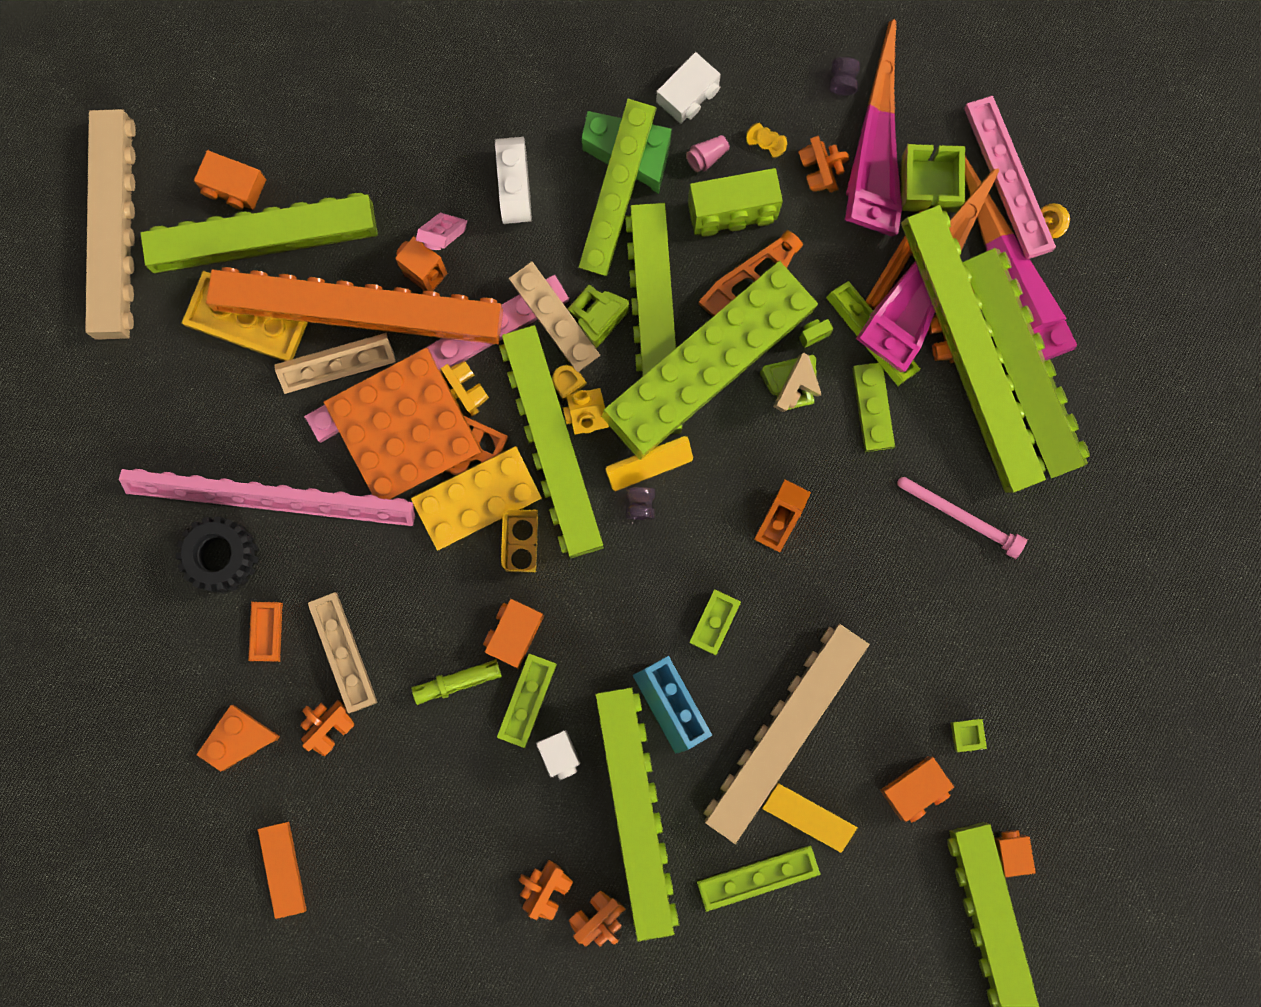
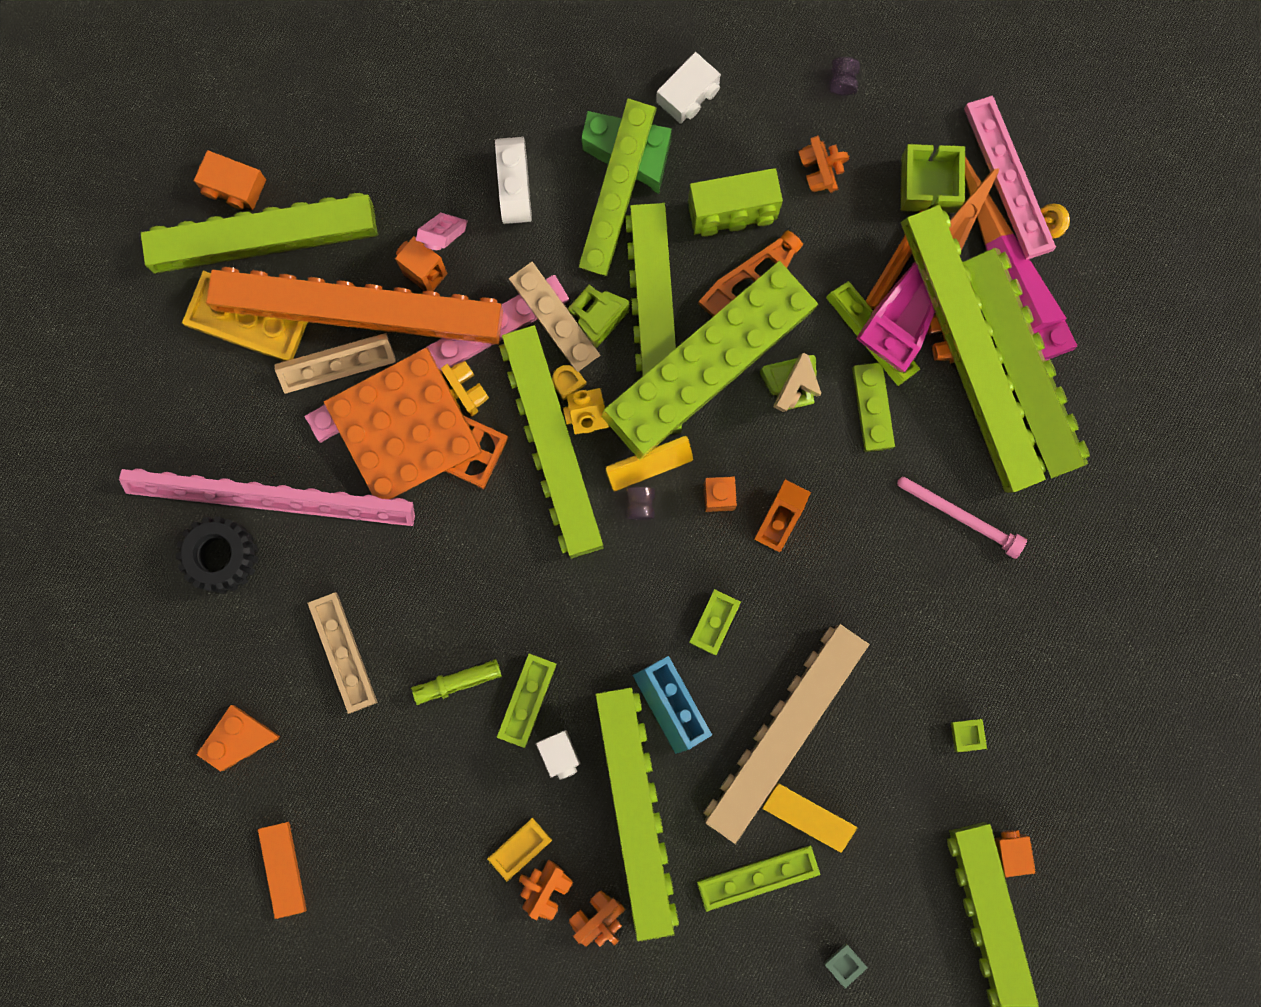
(109, 225): tan brick -> none
(265, 631): orange tile -> none
(334, 717): orange hips -> none
(476, 498): yellow plate -> none
(509, 519): yellow piece -> none
(514, 633): orange brick -> none
(519, 849): none -> yellow tile
(707, 153): bright pink cone -> none
(720, 494): none -> orange brick
(766, 139): yellow piece -> none
(815, 332): lime plate -> none
(845, 965): none -> sand green plate
(874, 179): dark pink plate -> none
(917, 790): orange brick -> none

